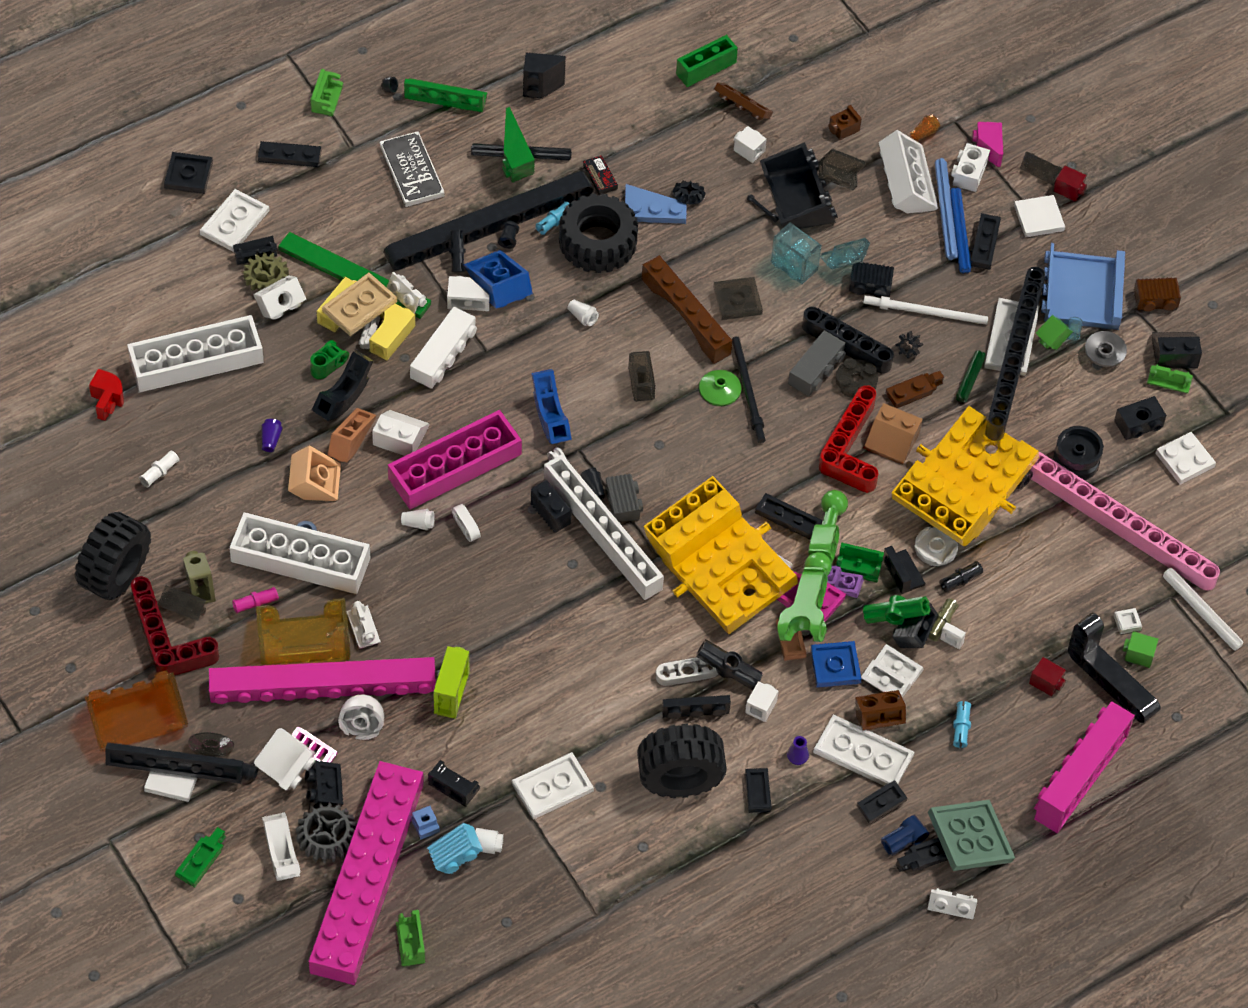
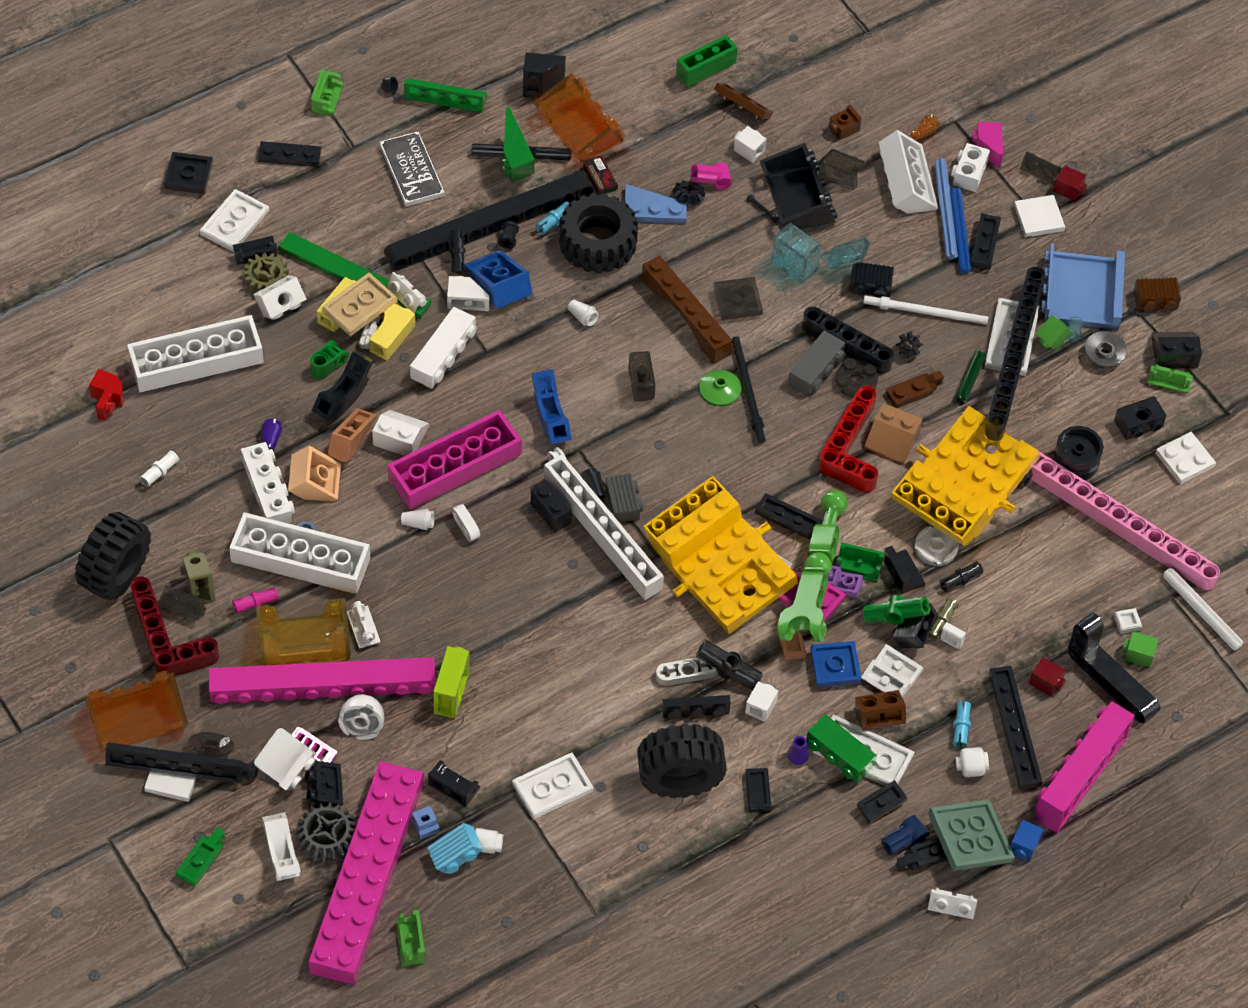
(266, 483): none -> white brick
(578, 119): none -> clear orange windscreen
(716, 174): none -> dark pink piece
(841, 748): none -> green brick
(972, 762): none -> white head
(1015, 727): none -> black plate
(1026, 840): none -> blue brick

